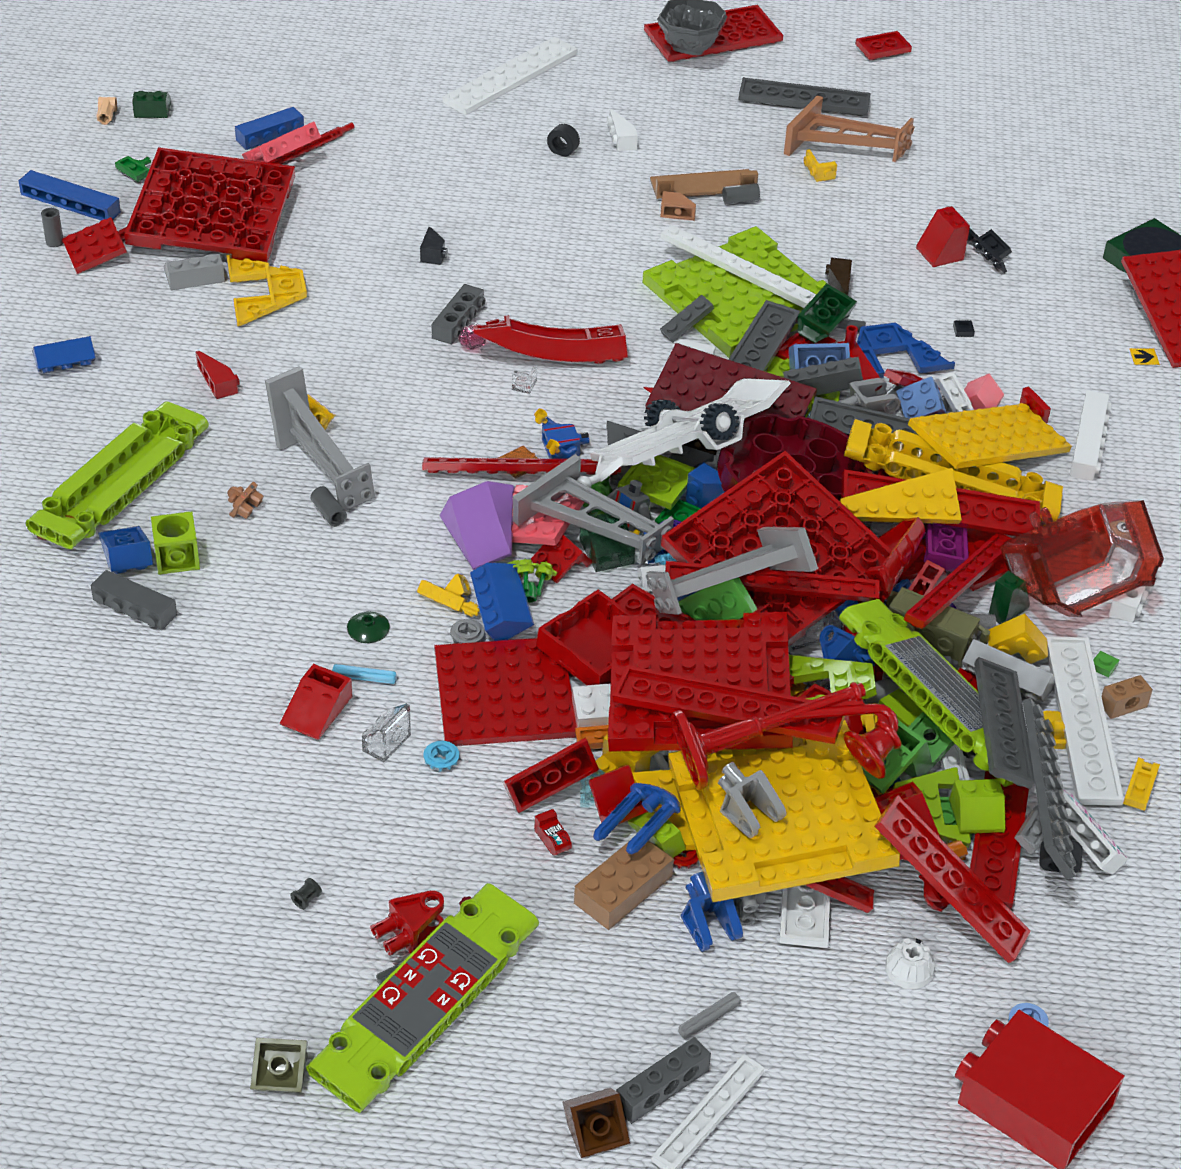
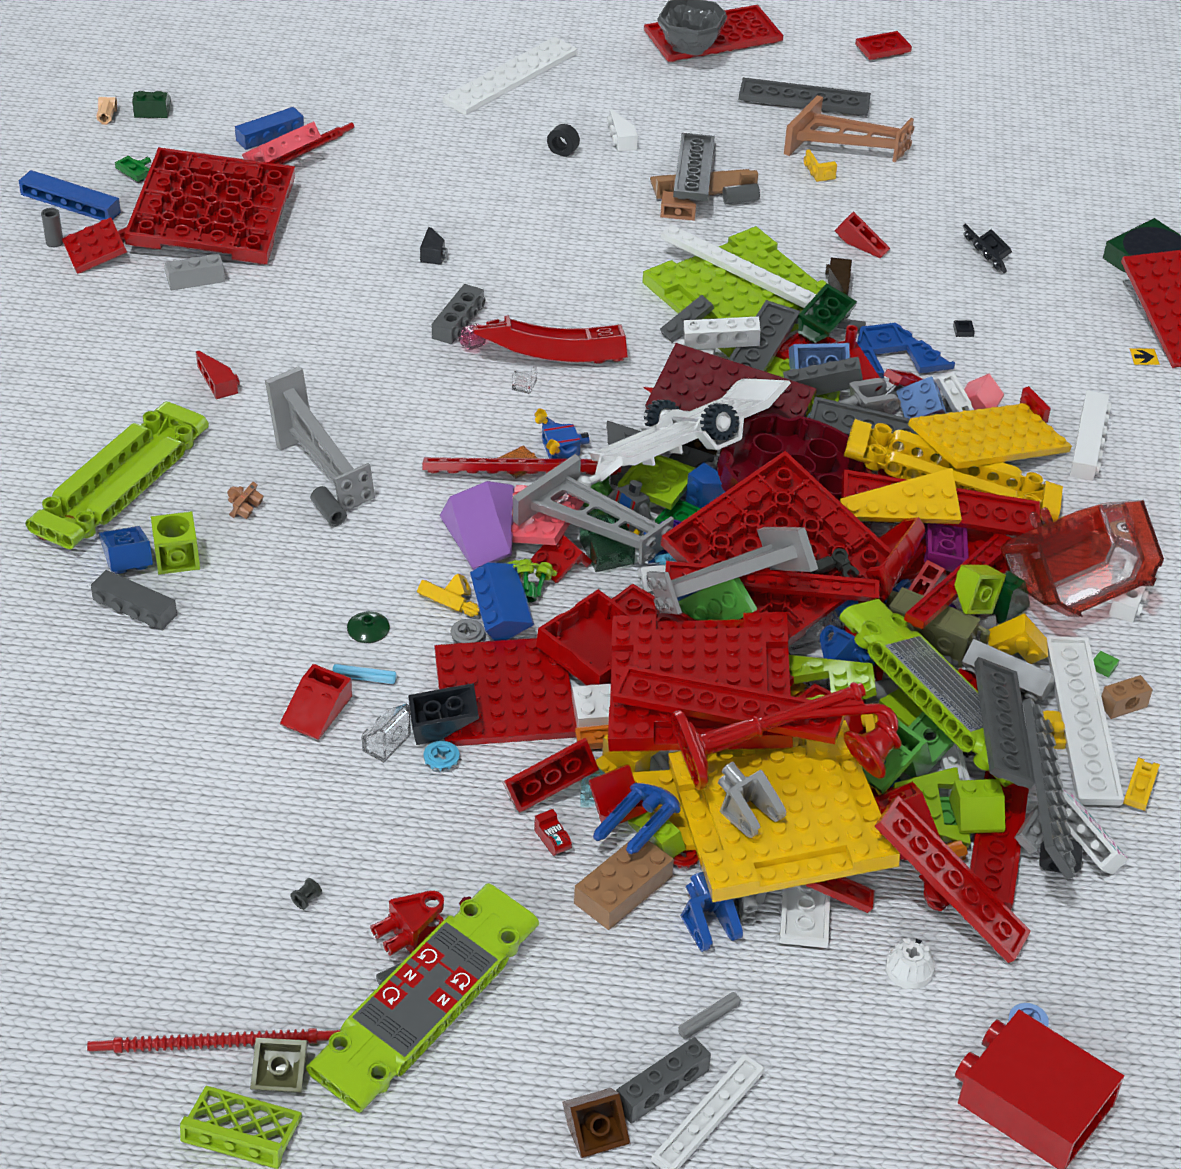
(64, 354): blue slope -> none
(119, 1044): none -> red hose
(233, 1140): none -> lime fence
(284, 285): yellow wing -> none
(321, 413): yellow hips -> none
(442, 712): none -> black slope
(694, 167): none -> dark grey plate
(722, 332): none -> white brick
(838, 560): none -> pearl dark grey bar
(860, 235): none -> red slope
(944, 238): red slope -> none
(978, 588): none -> lime slope

